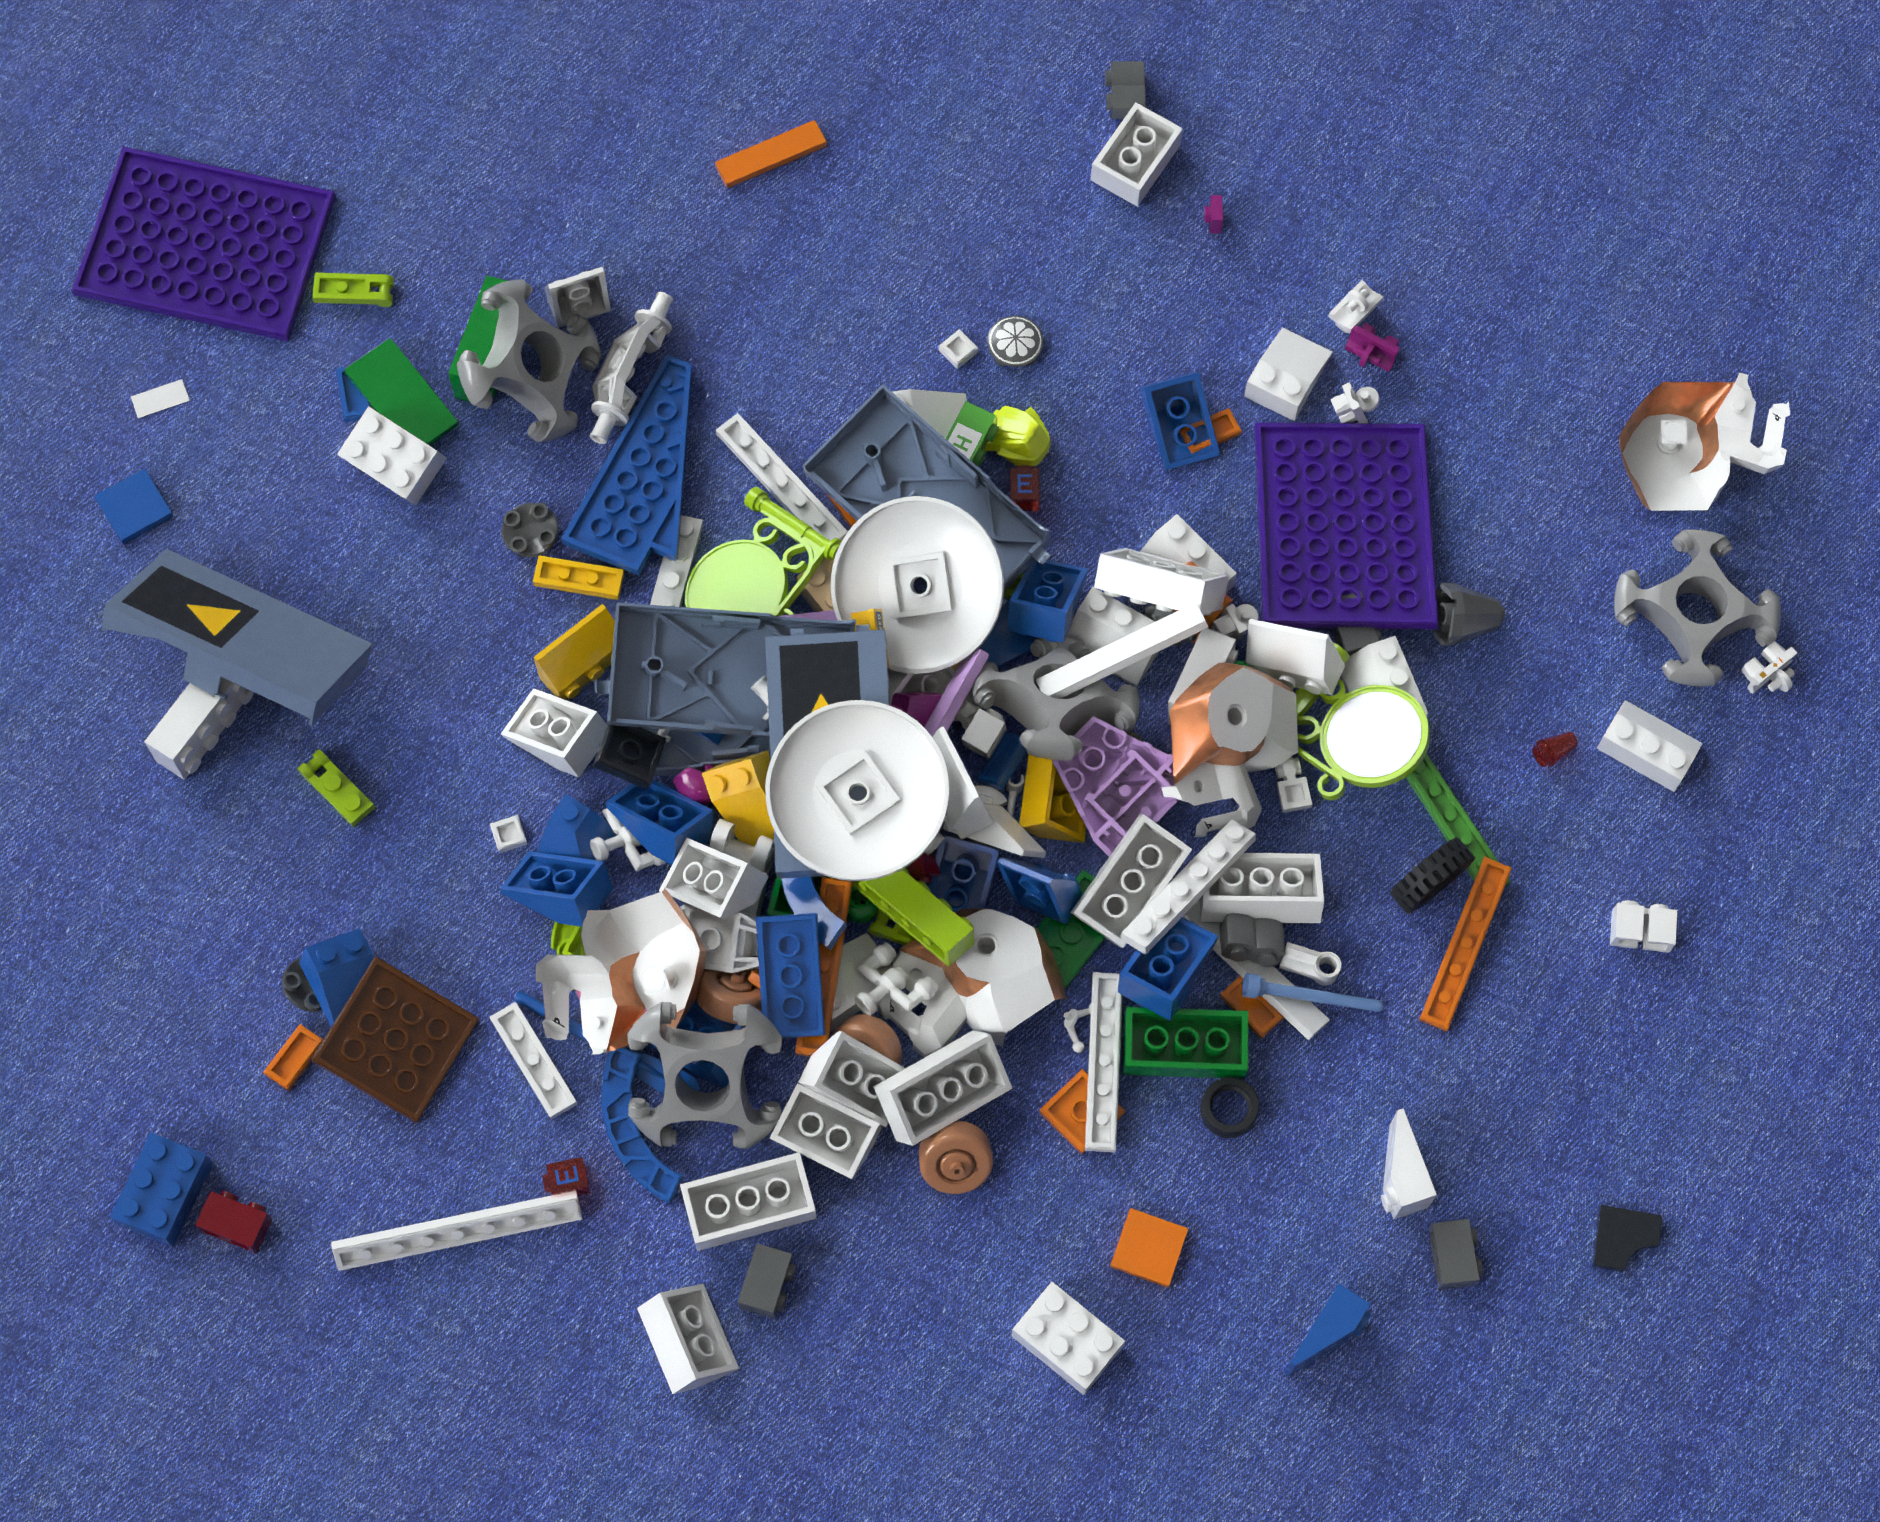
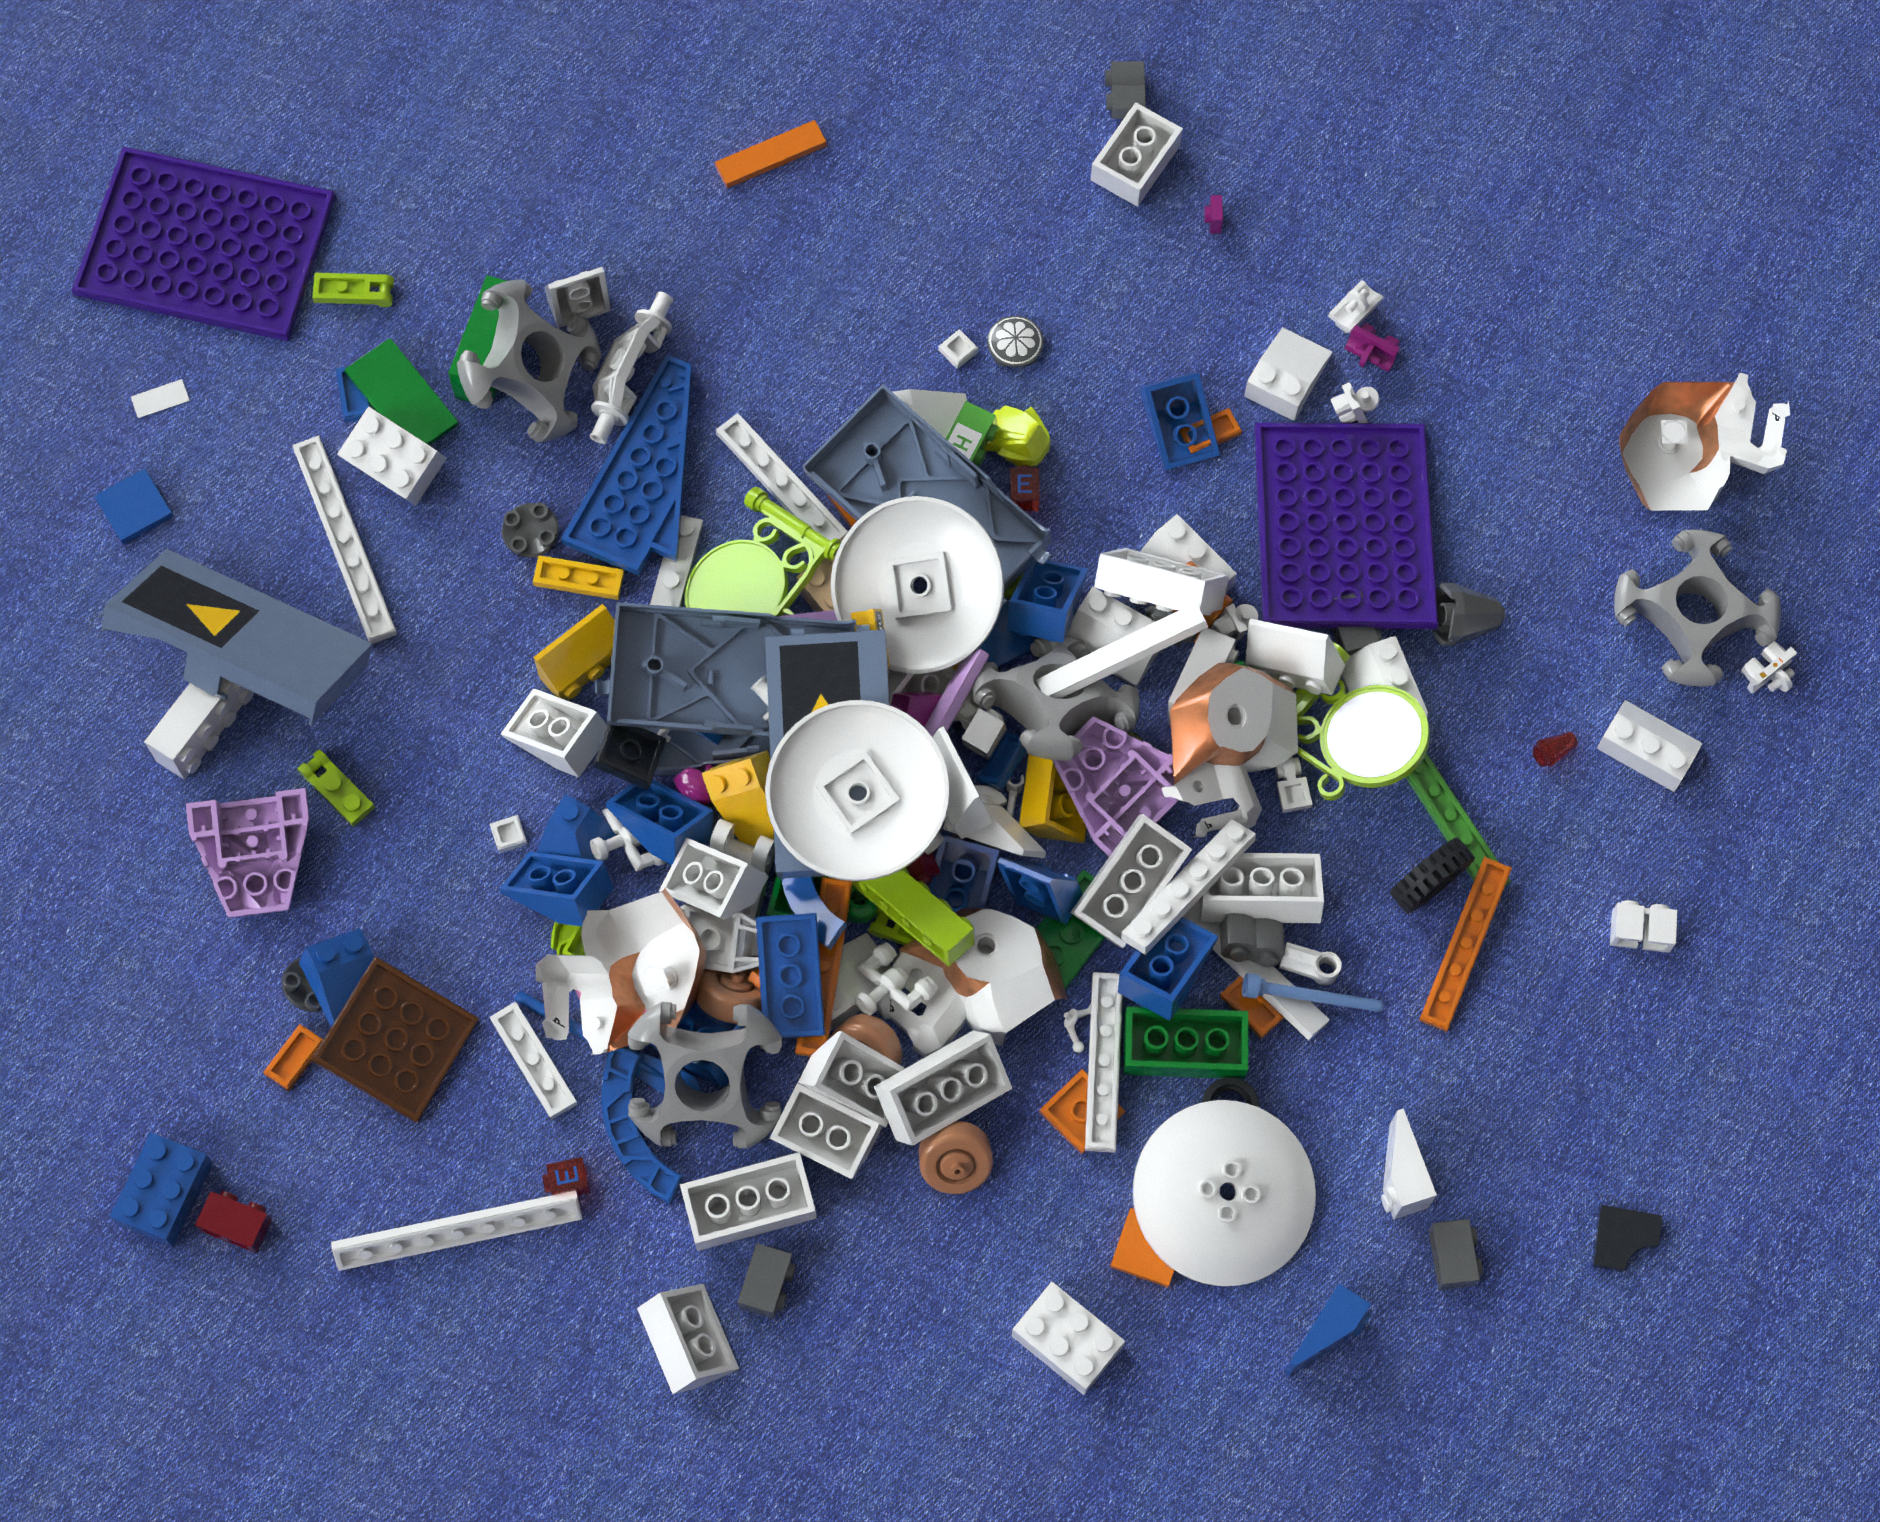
(252, 849): none -> lavender wedge
(344, 540): none -> white tile
(1181, 1199): none -> white dish

